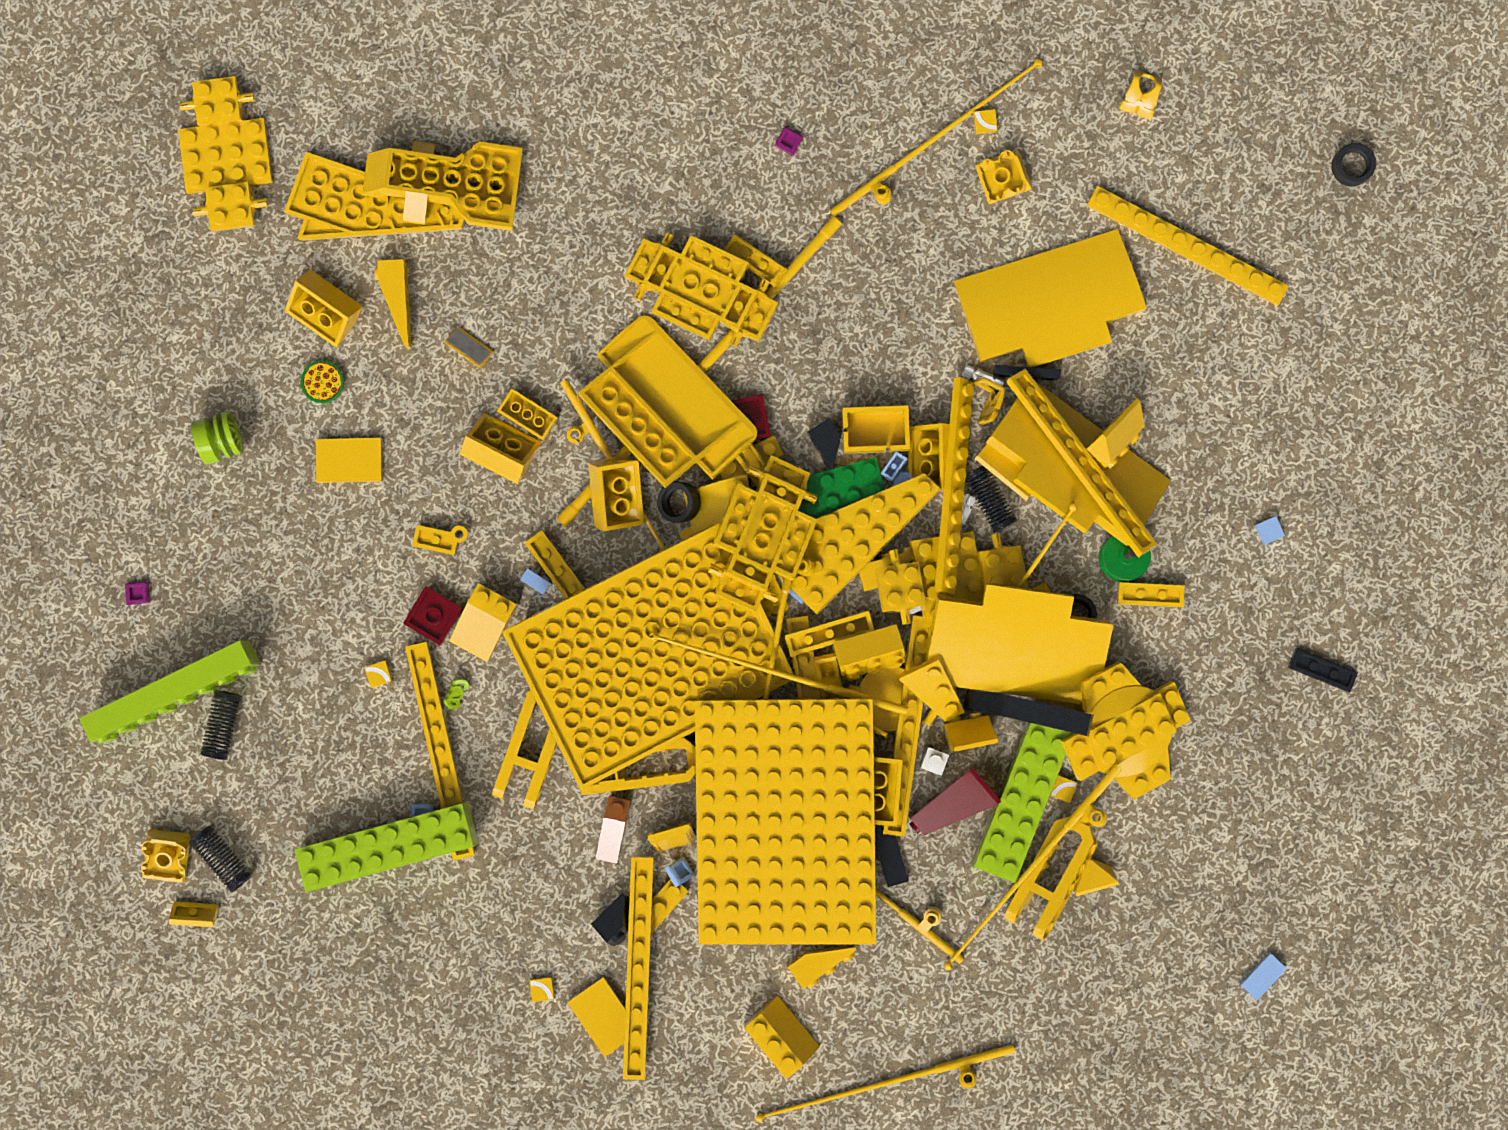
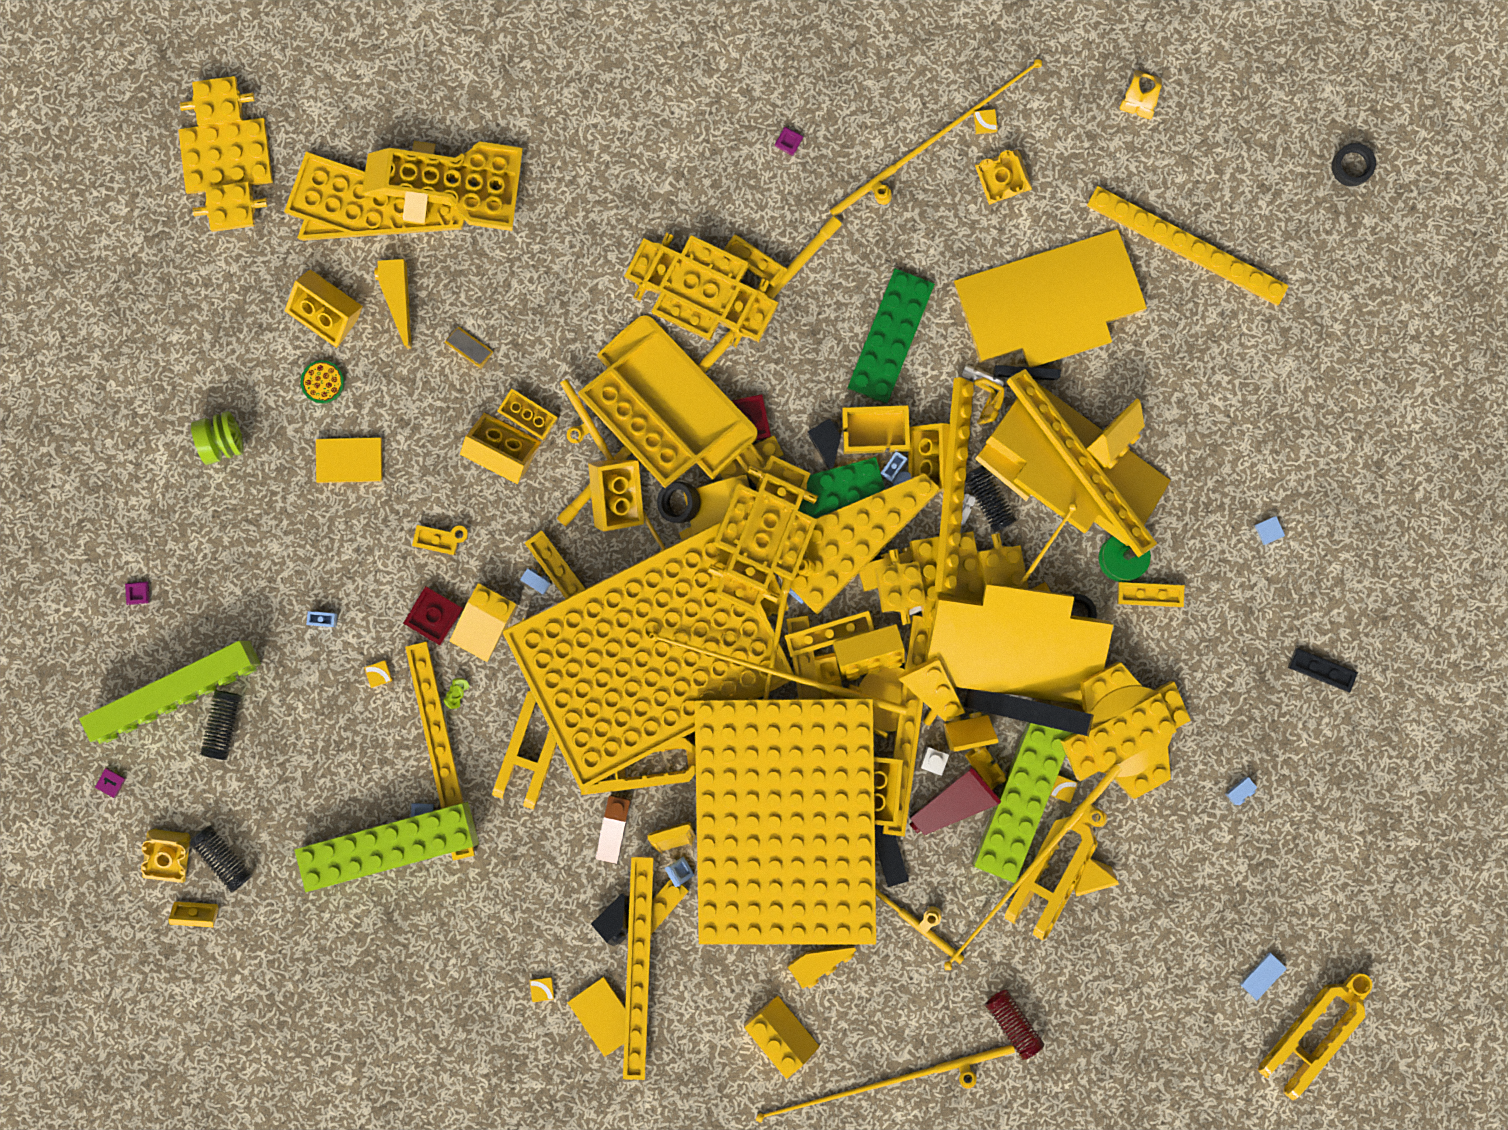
(110, 783): none -> magenta tile
(321, 619): none -> light blue piece
(890, 336): none -> green plate
(981, 762): none -> yellow hinge
(1036, 1044): none -> dark red piece
(1241, 790): none -> light blue piece
(1352, 992): none -> yellow piece

